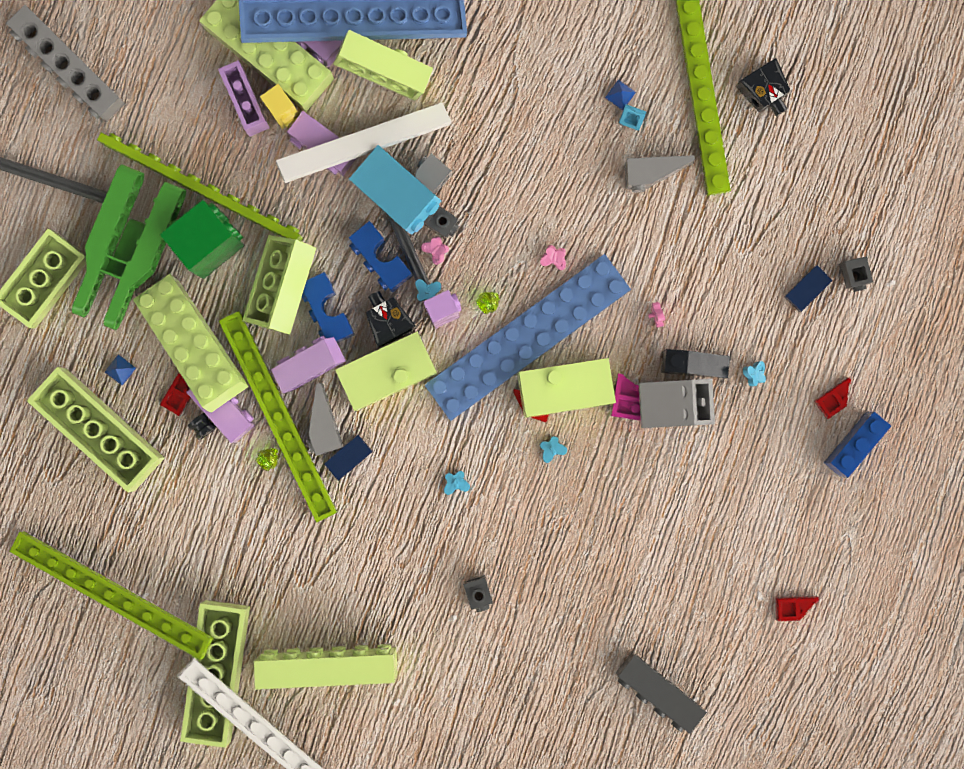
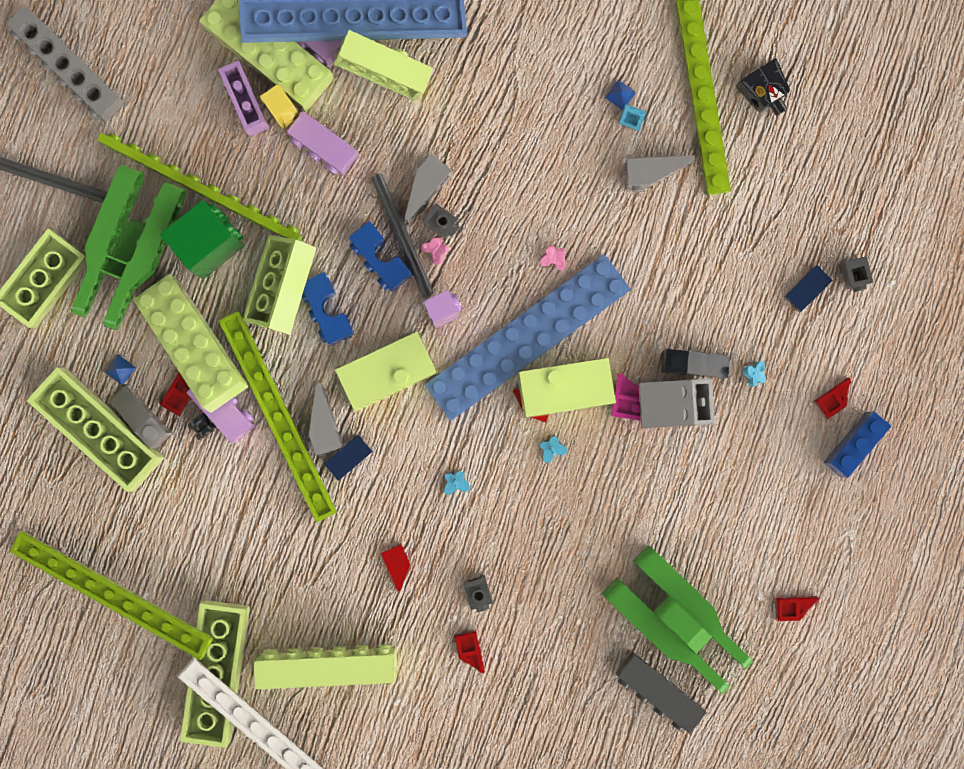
(140, 418): none -> light grey slope
(267, 459): clear neon green plate -> none
(307, 364): lavender brick -> none
(362, 142): white tile -> none
(387, 319): black torso -> none
(395, 190): medium azure brick -> none
(397, 564): none -> red tile
(427, 291): medium azure piece -> none
(469, 649): none -> red tile
(488, 302): clear neon green plate -> none
(658, 314): bright pink piece -> none
(681, 620): none -> bright green beam

